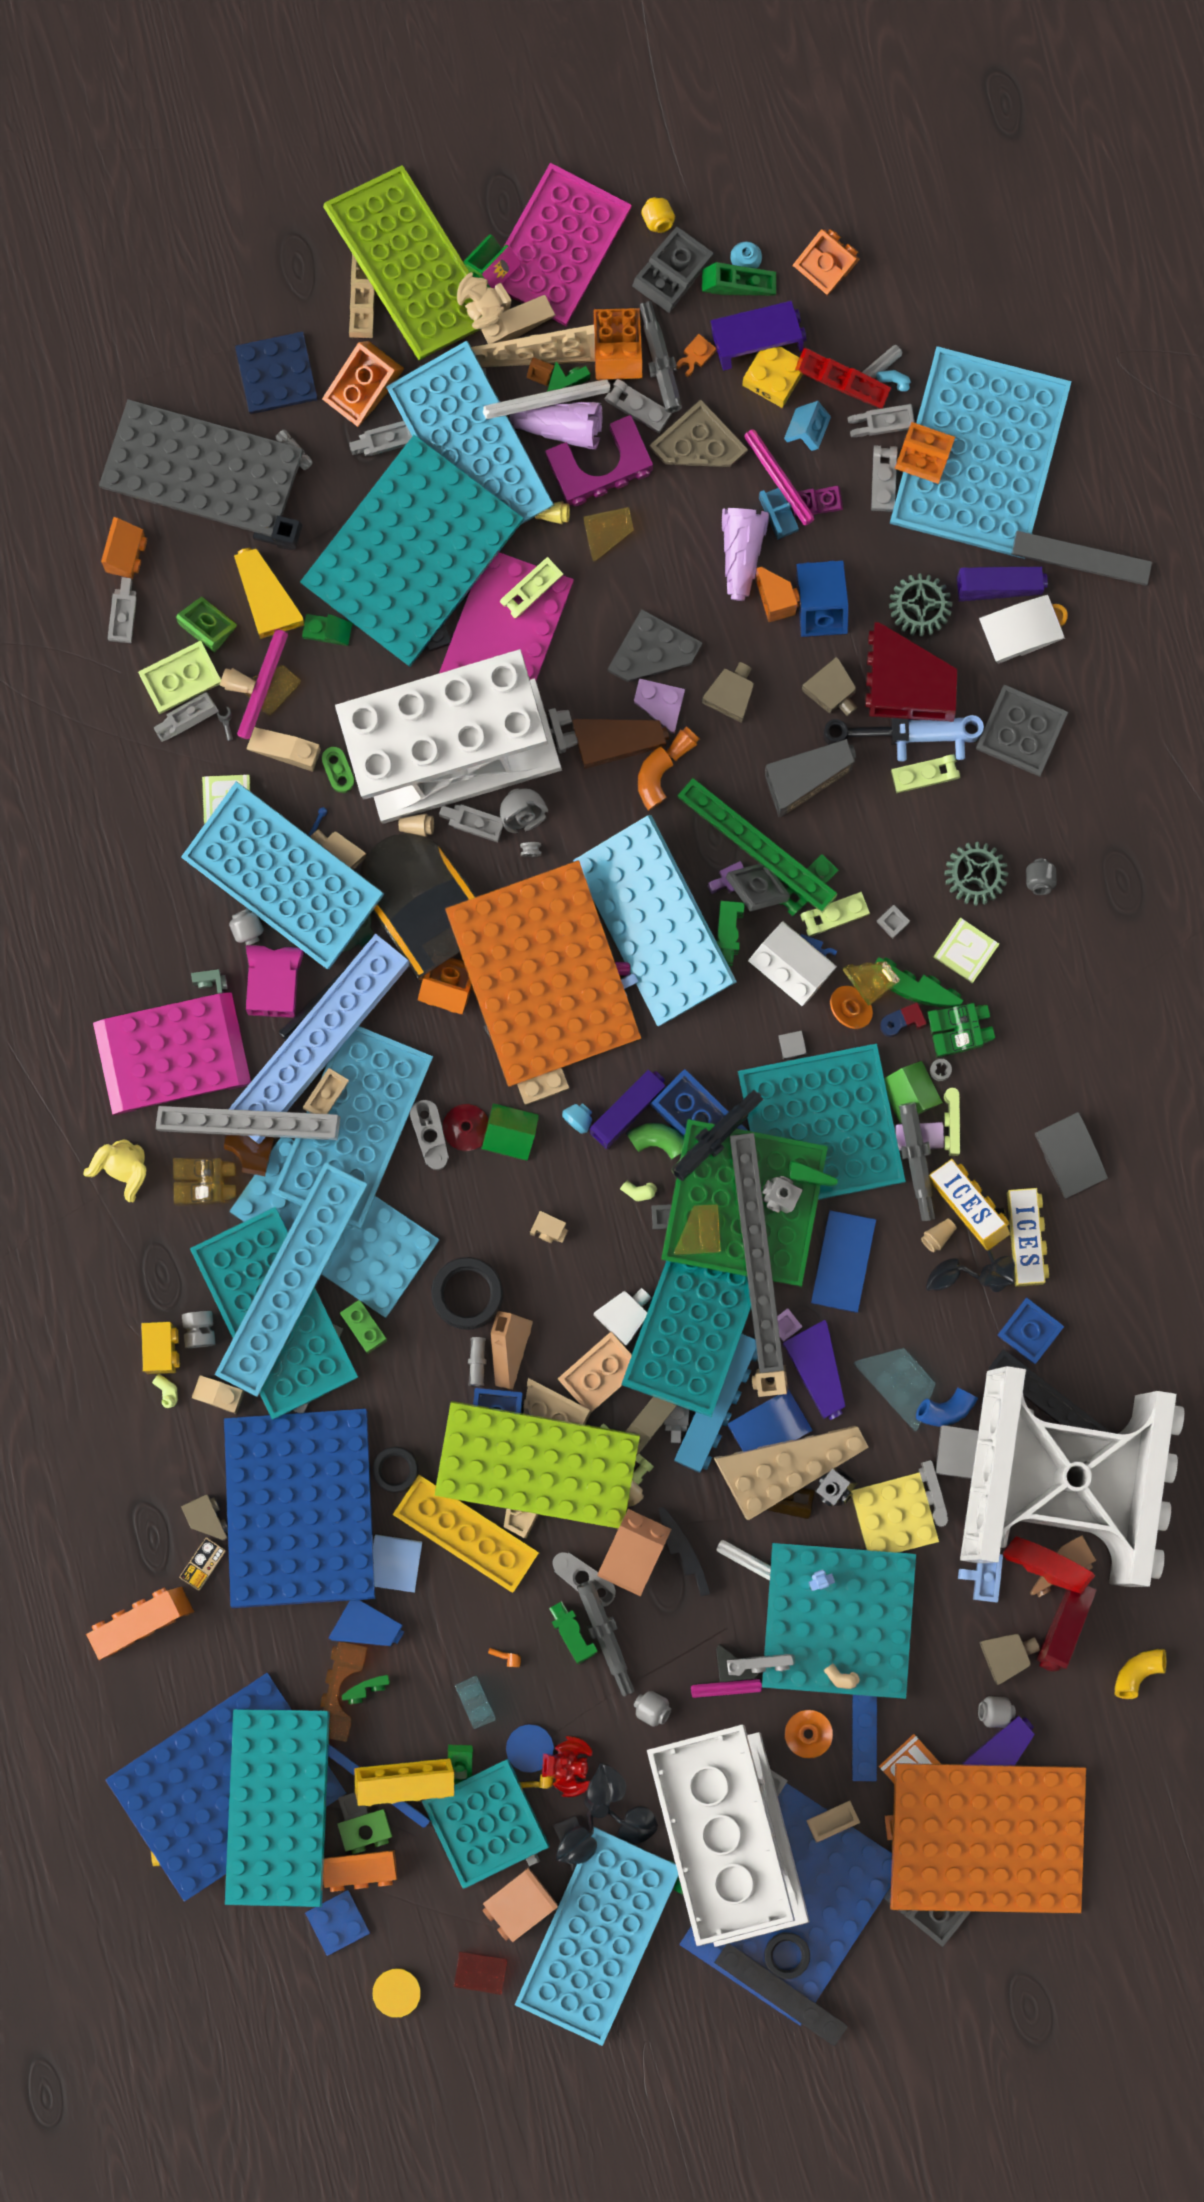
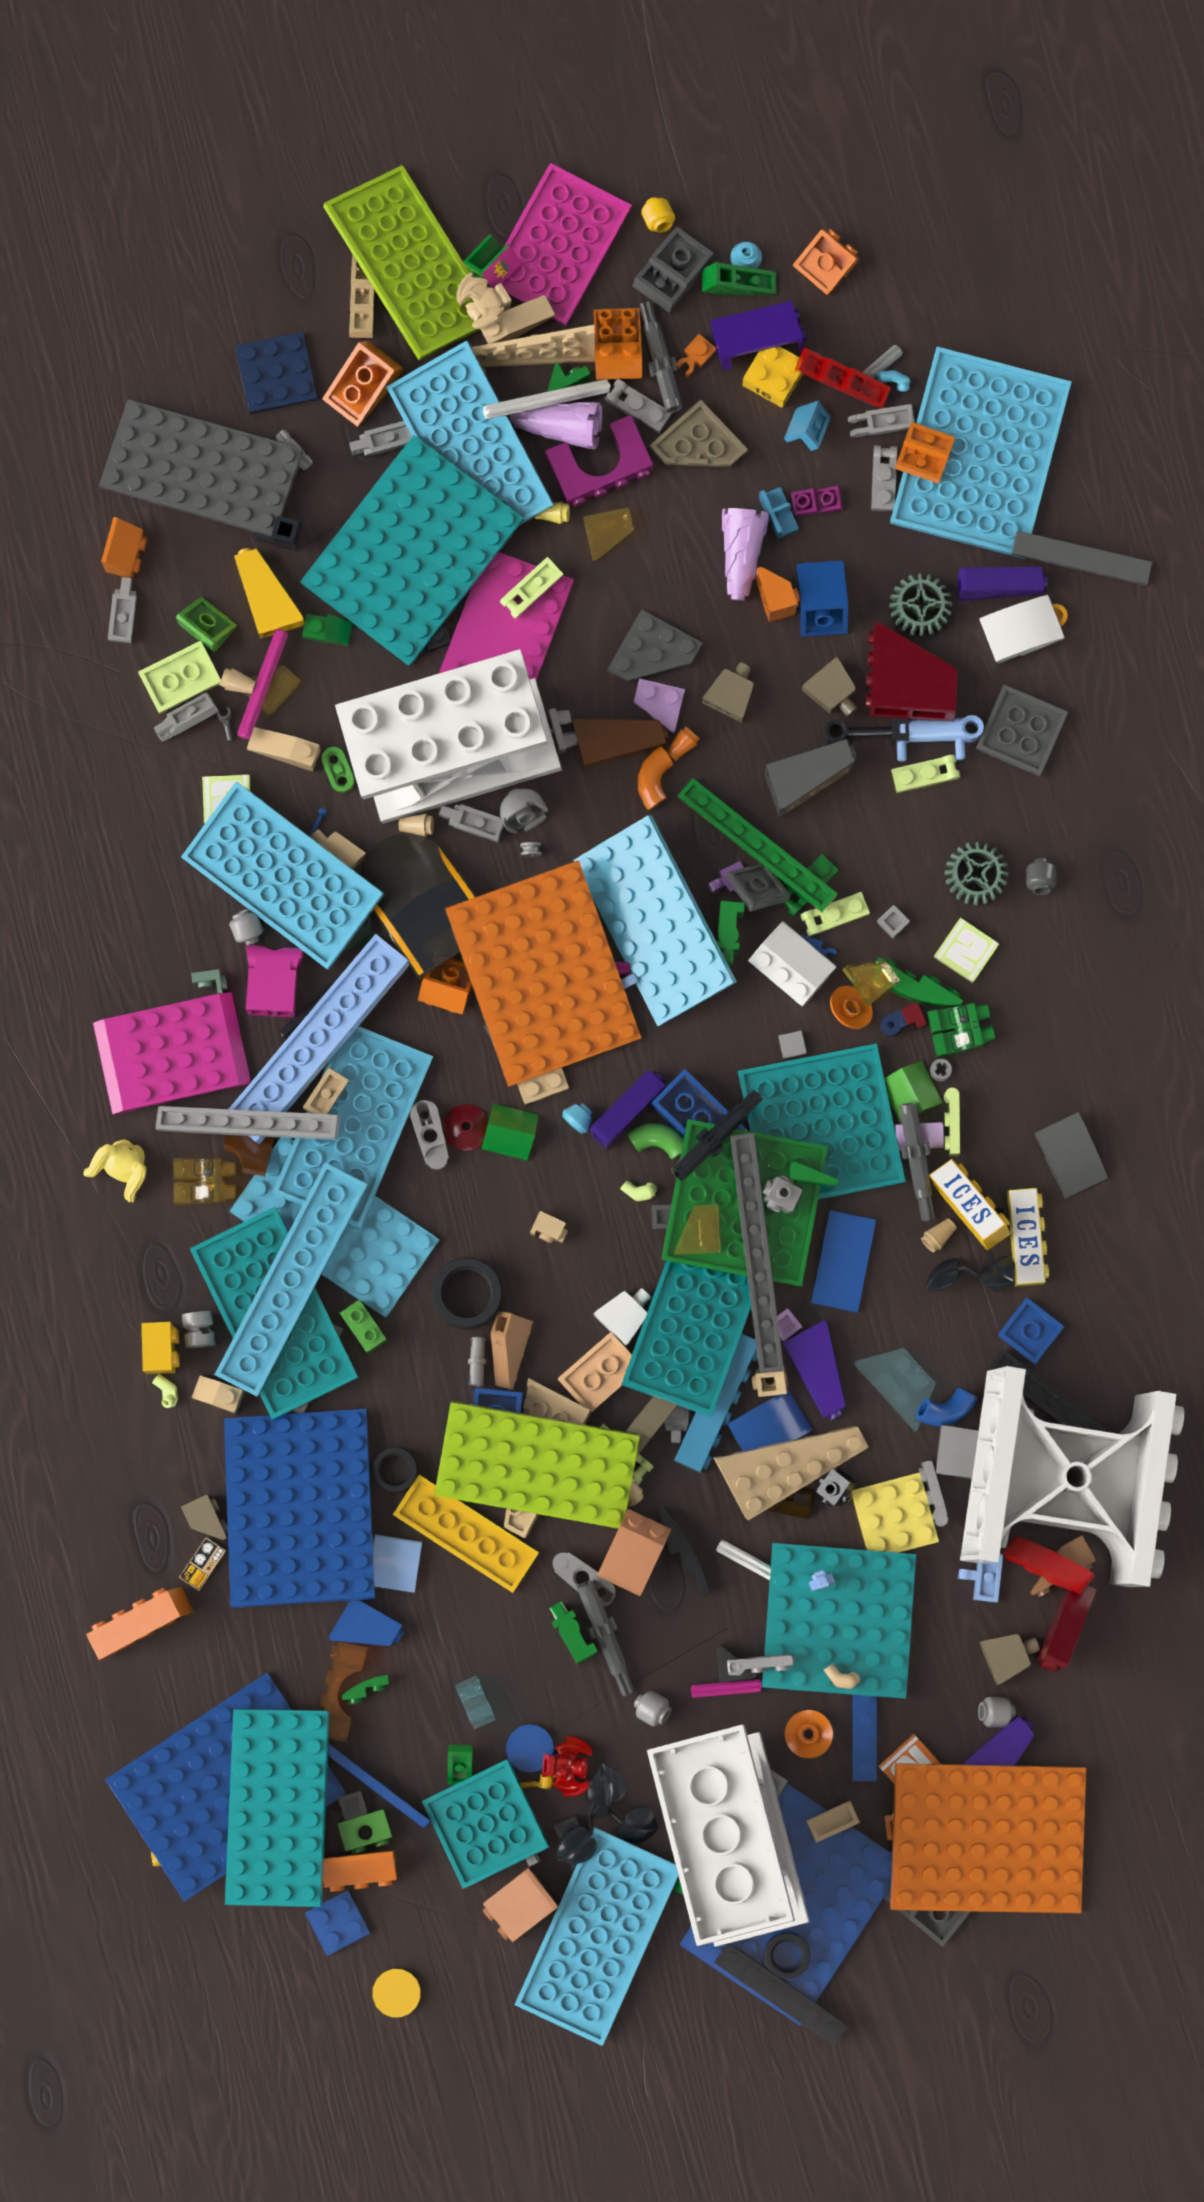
(404, 1782): yellow brick -> none
(480, 1973): clear red plate -> none
(513, 1660): orange hand -> none
(540, 371): dark orange tile -> none
(779, 477): dark pink axle -> none
(1136, 1670): yellow cylinder -> none

